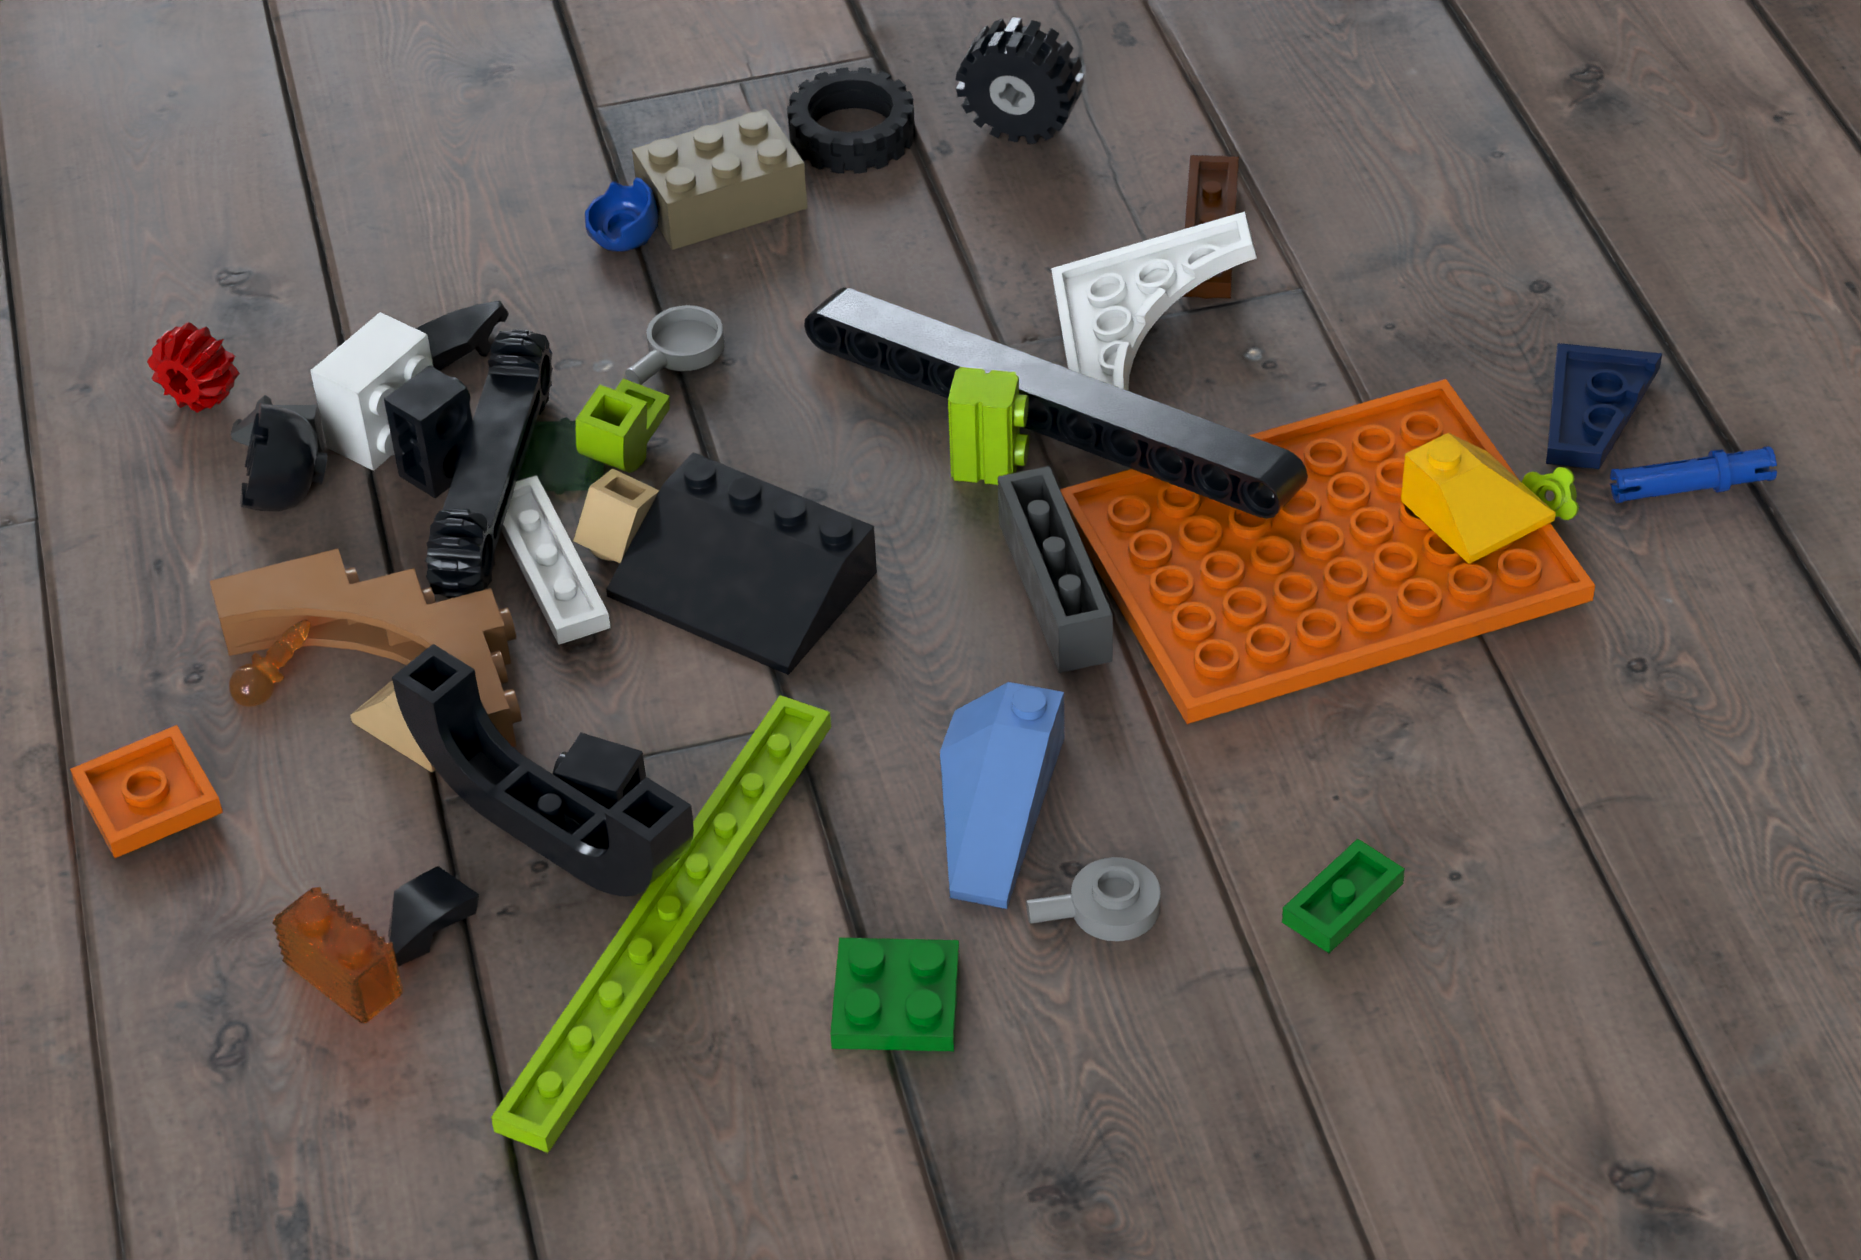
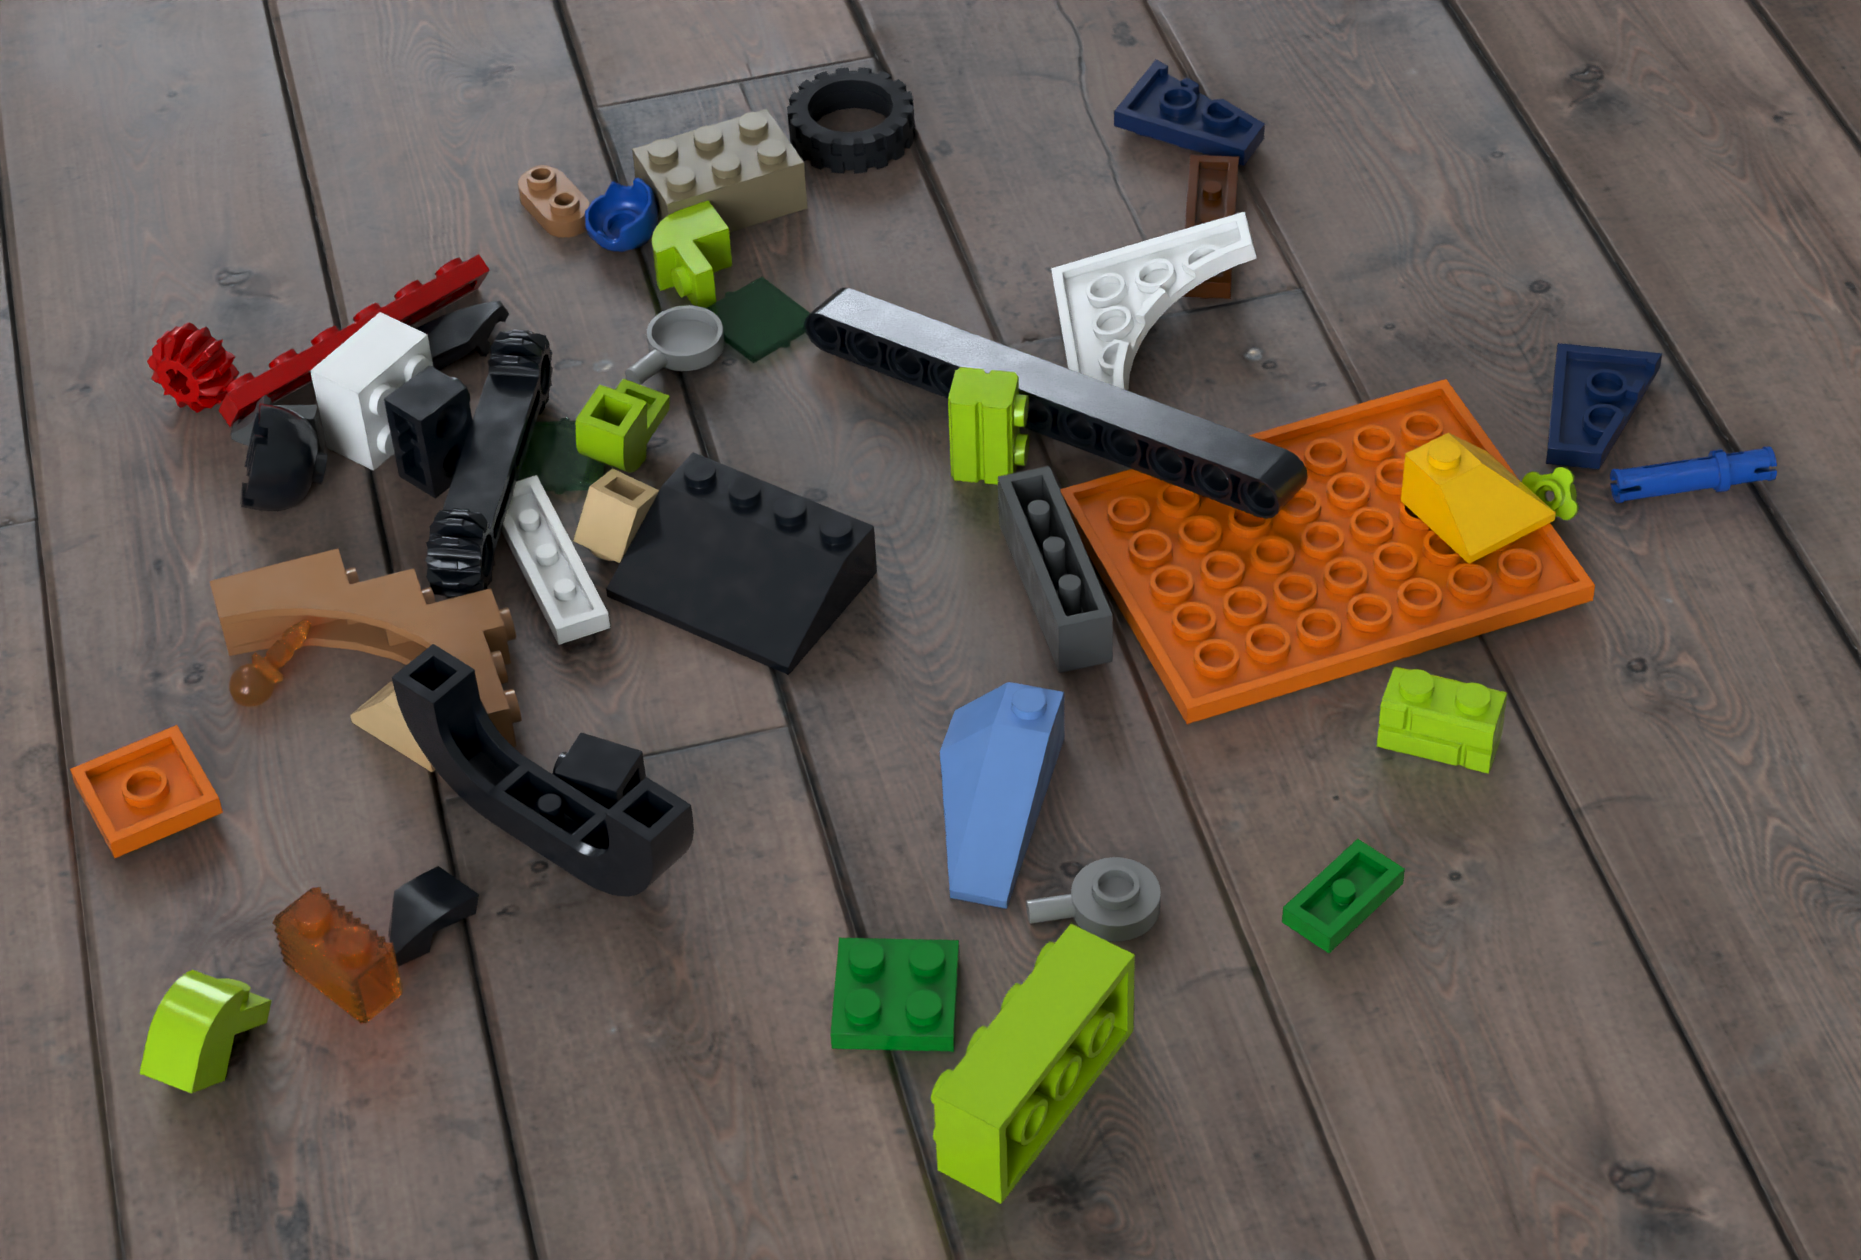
(196, 1030): none -> lime brick
(412, 304): none -> red plate
(553, 201): none -> medium nougat plate
(659, 927): lime plate -> none
(689, 250): none -> lime brick
(759, 319): none -> clear green piece
(1019, 80): black wheel -> none
(1033, 1062): none -> lime brick
(1184, 117): none -> dark blue wing
(1441, 719): none -> lime brick

